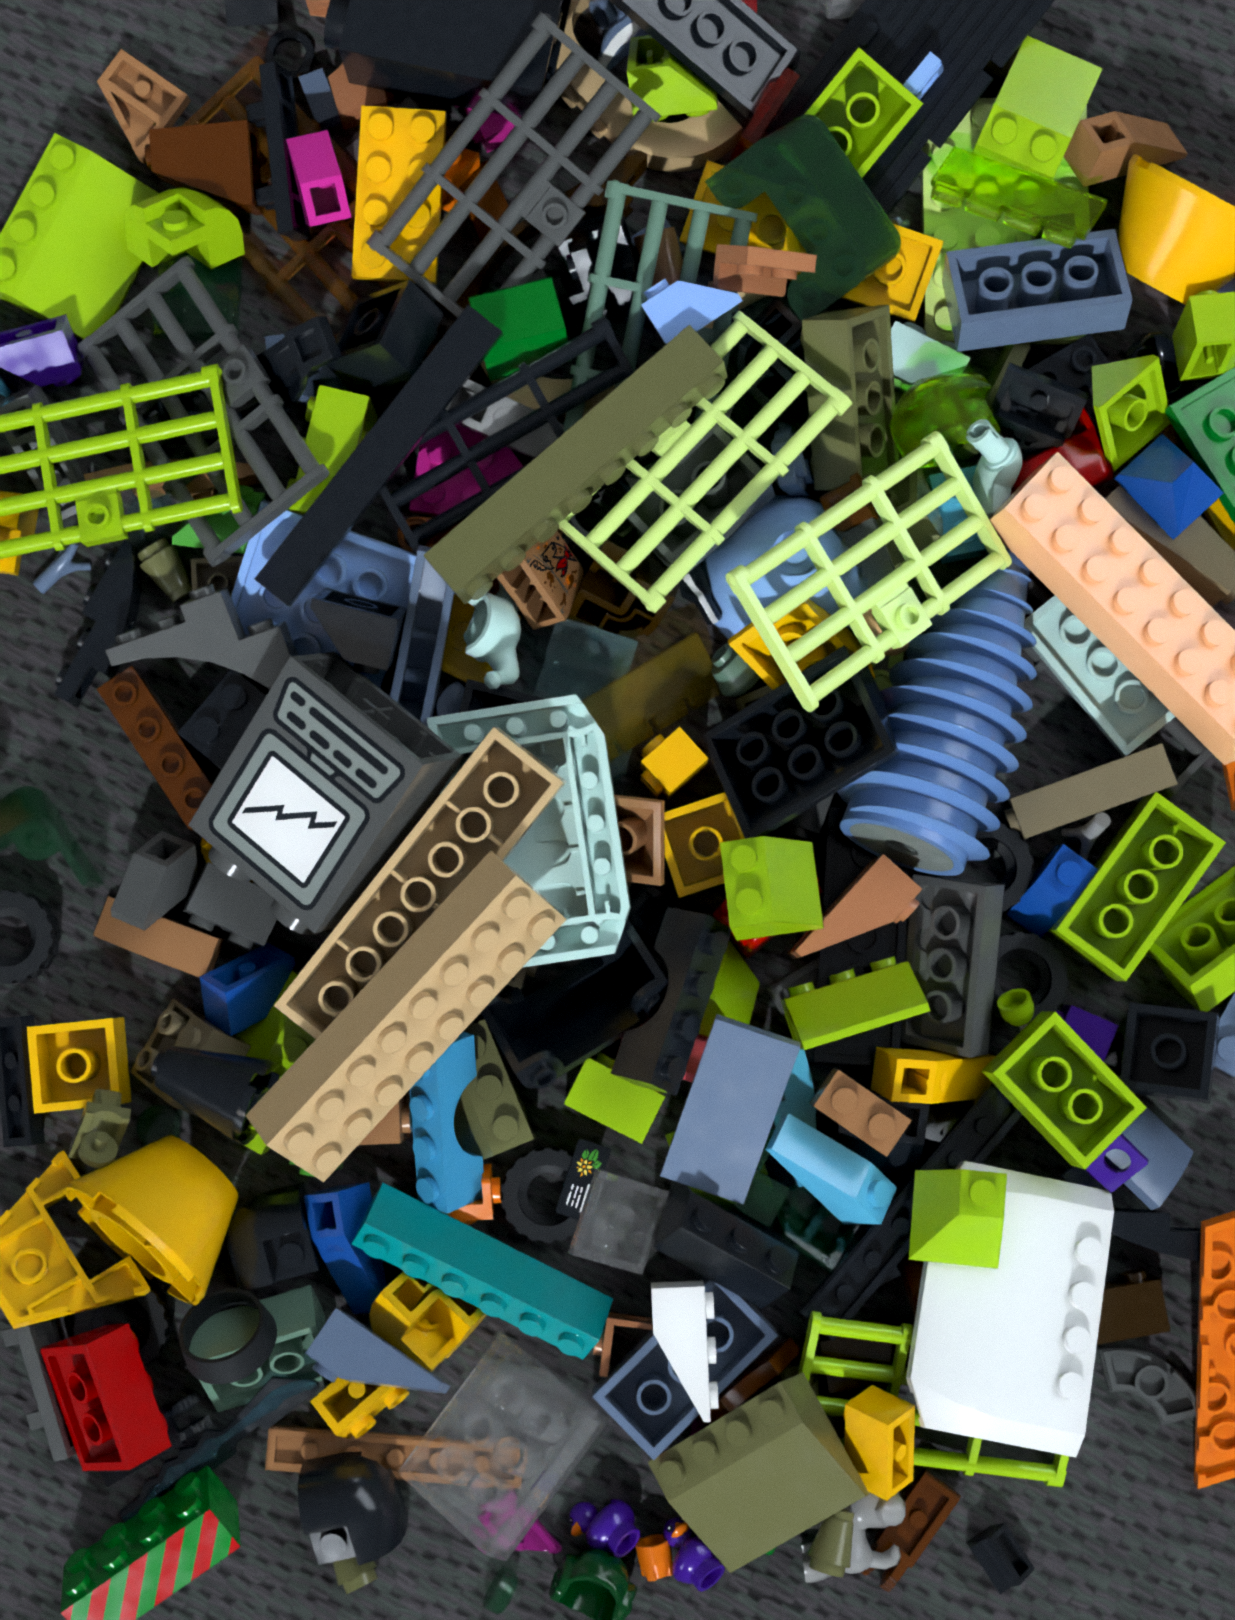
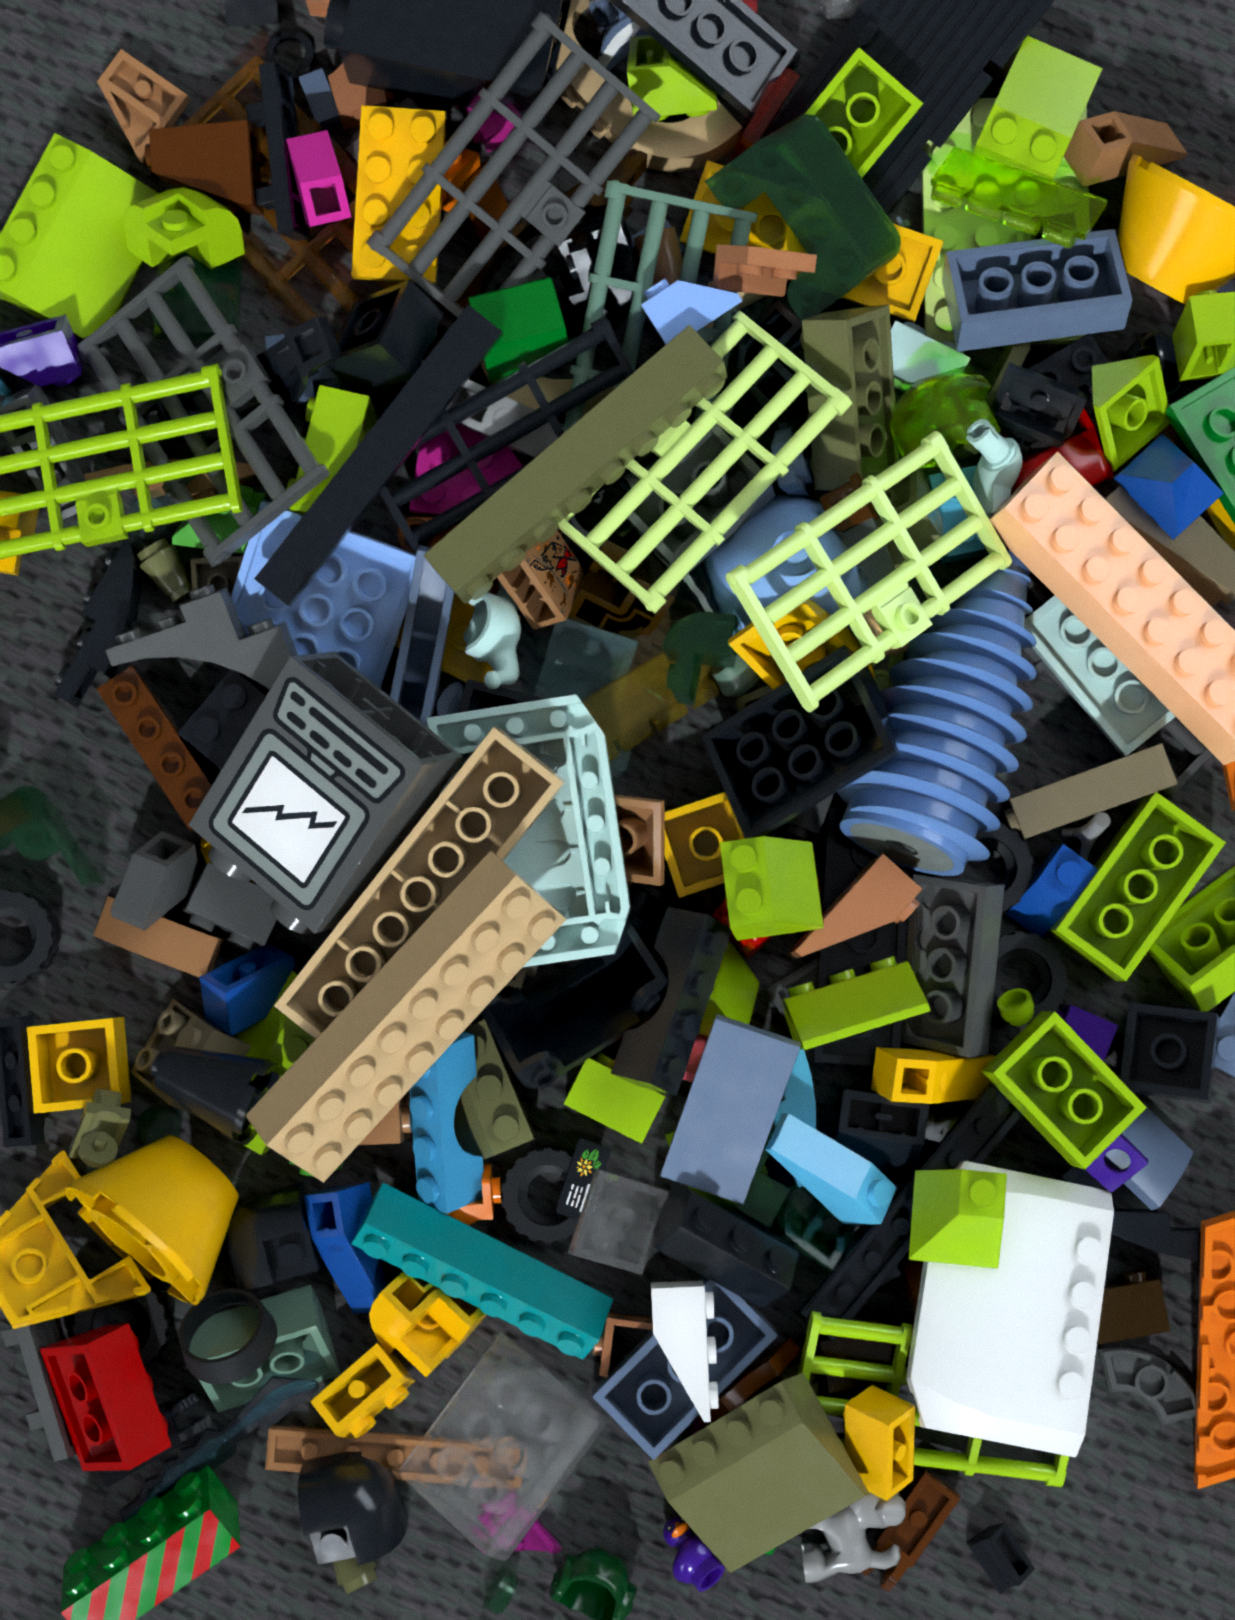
(60, 567): sand blue bar -> none
(361, 628): black slope -> none
(361, 1356): sand blue slope -> none
(607, 1530): dark purple animal -> none
(654, 1557): orange hose -> none
(670, 763): yellow brick -> none
(697, 642): none -> clear green brick
(833, 1544): olive cone -> none
(860, 1111): medium nougat brick -> none
(924, 75): light blue tile -> none

